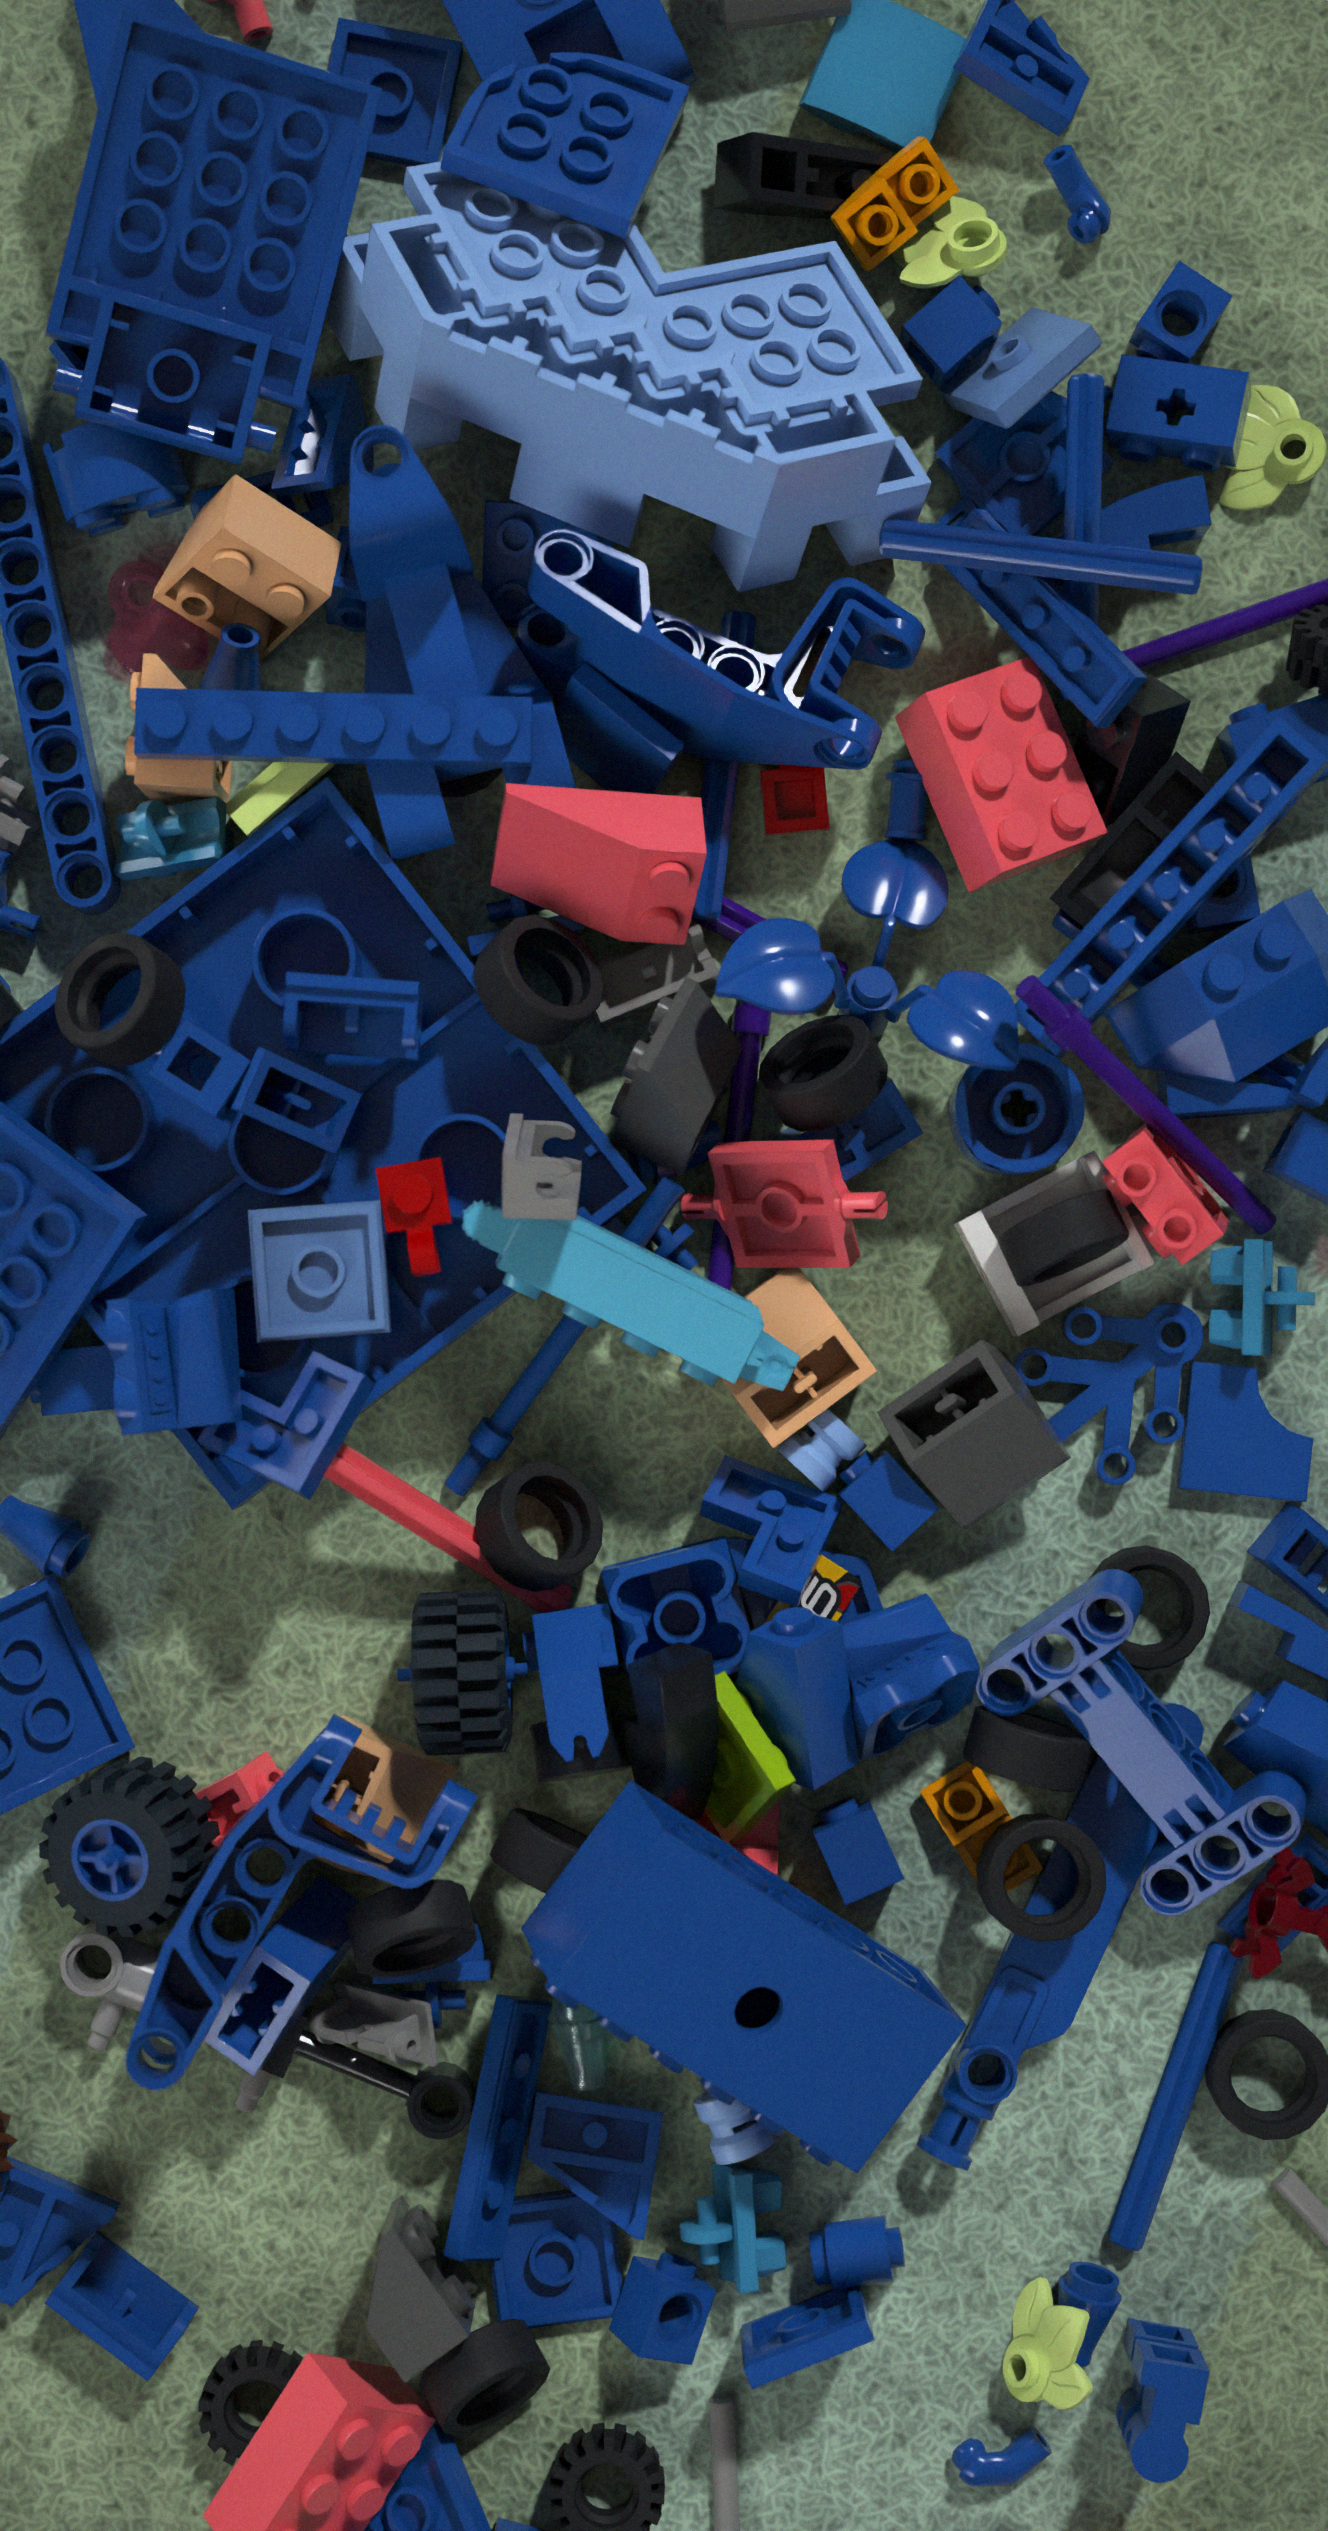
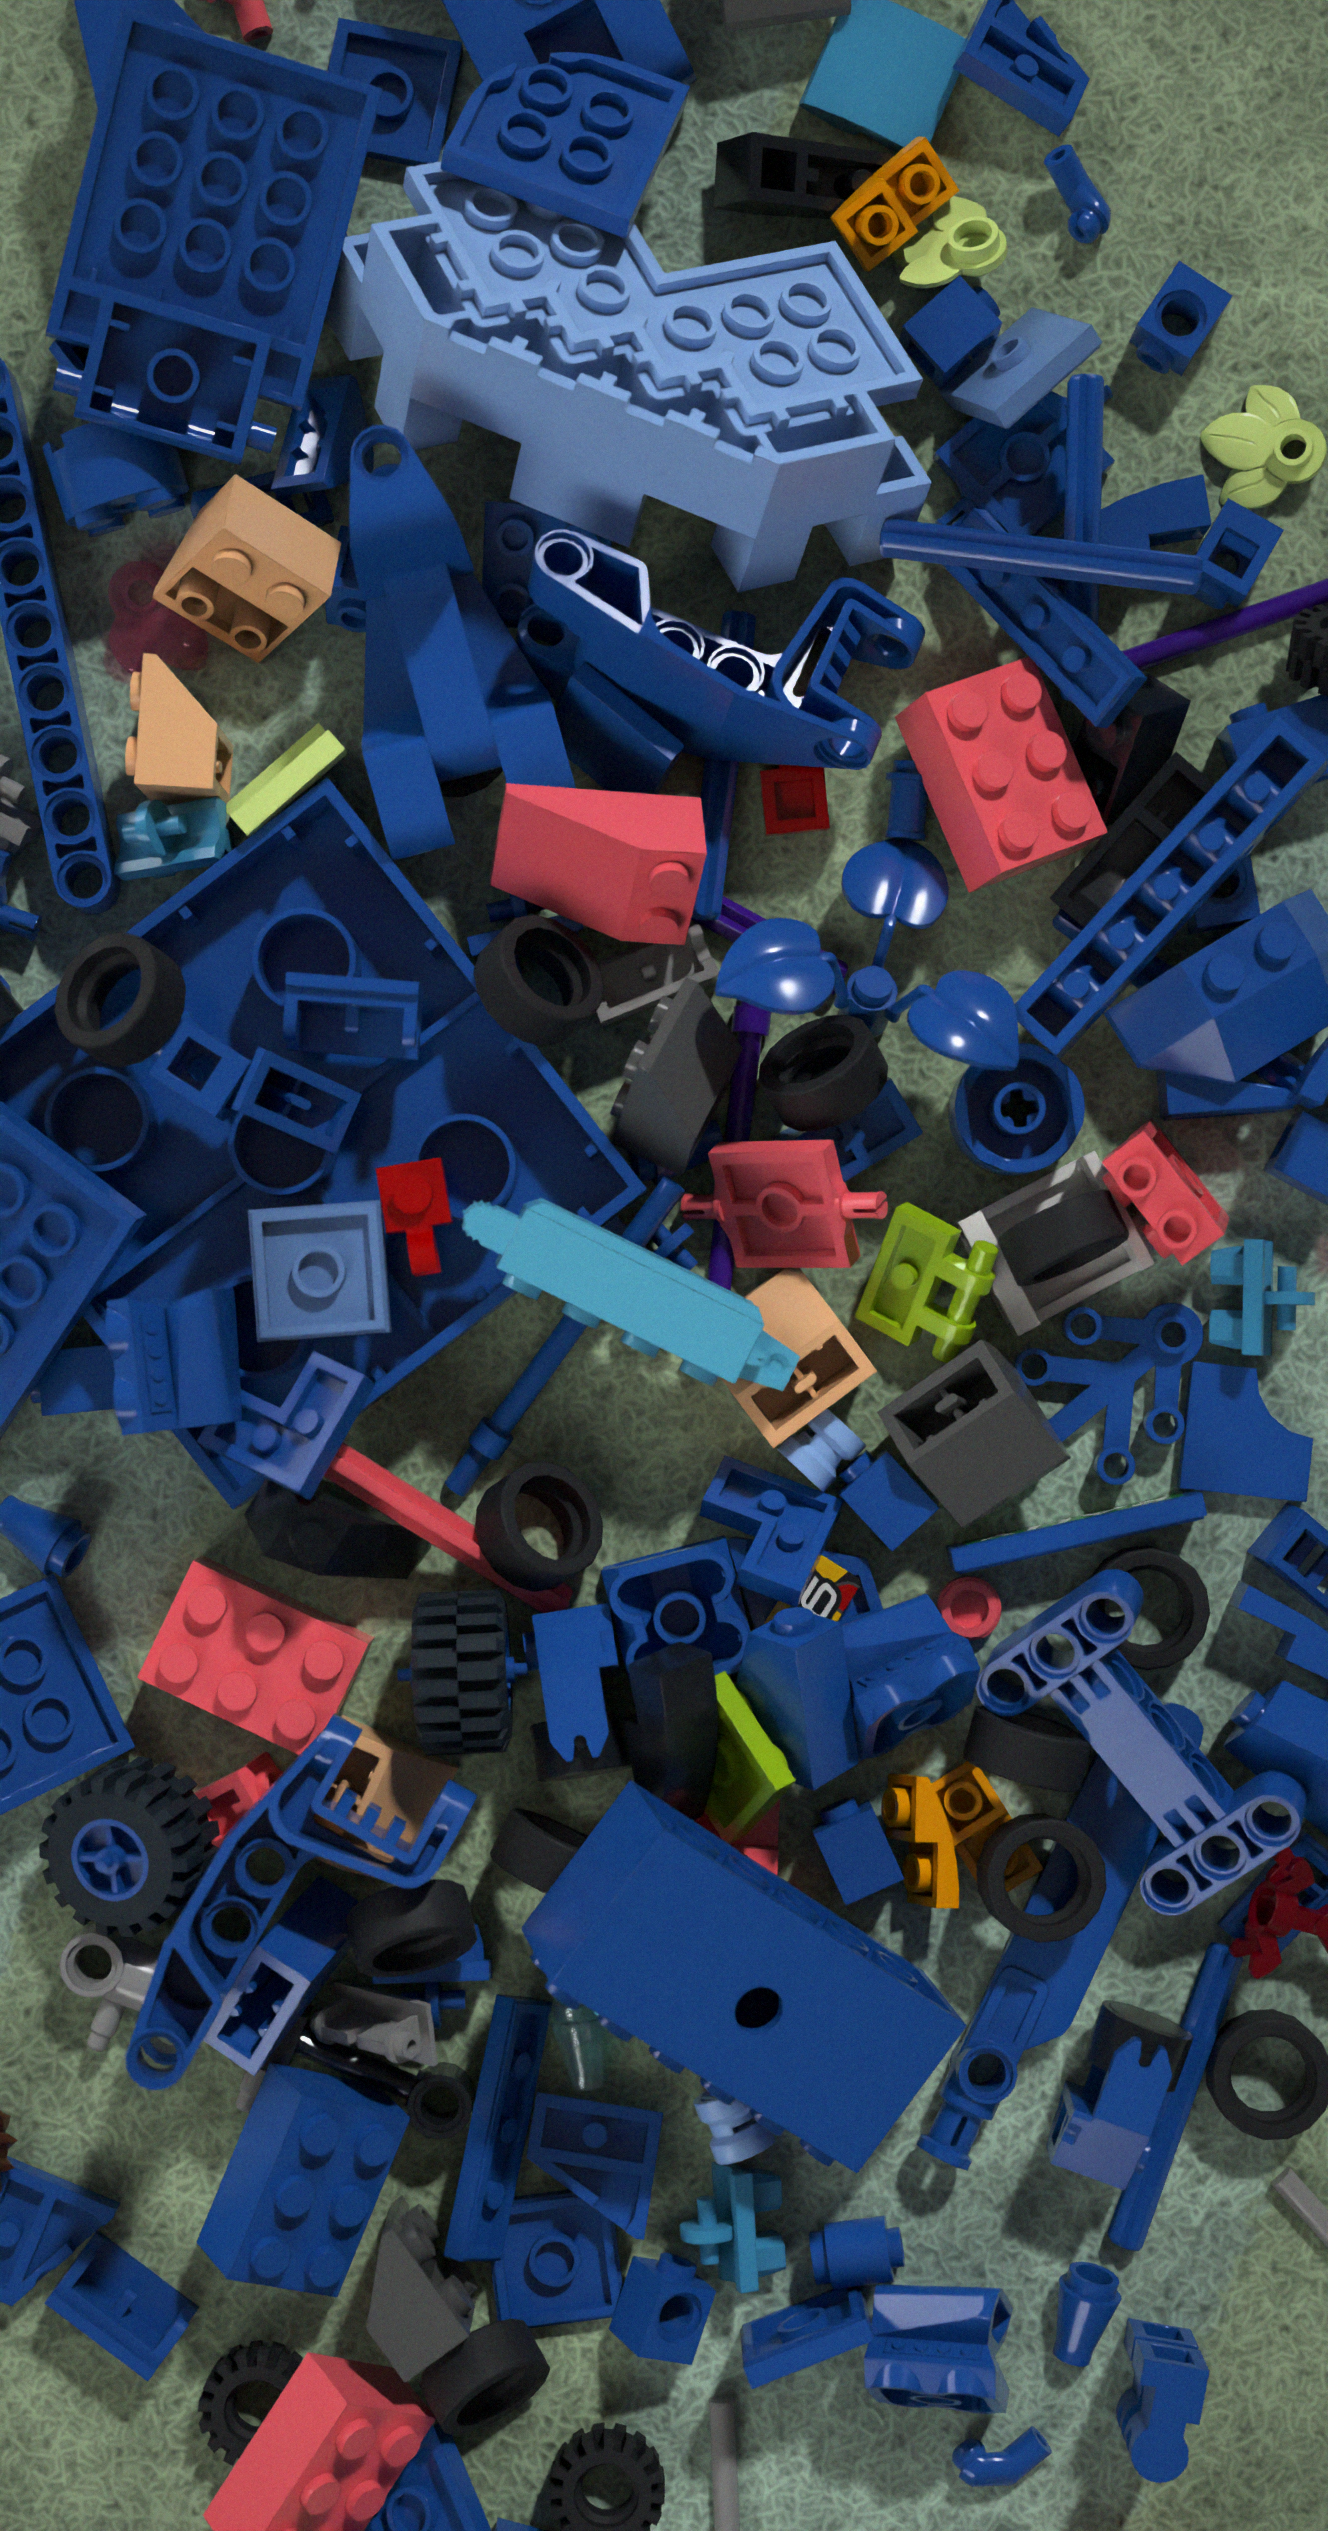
(234, 661): blue cone -> none
(254, 1656): none -> coral brick
(302, 2181): none -> blue brick
(331, 1533): none -> black slope
(334, 727): blue plate -> none
(532, 1181): light grey hinge -> none
(909, 1274): none -> lime plate
(916, 1815): none -> light orange slope
(938, 2347): none -> blue piece
(970, 1607): none -> coral tile
(1045, 2349): yellowish green plate -> none
(1073, 1032): dark purple bar -> none
(1076, 1531): none -> blue tile
(1109, 2121): none -> blue piece
(1153, 390): blue brick -> none
(1248, 541): none -> blue brick

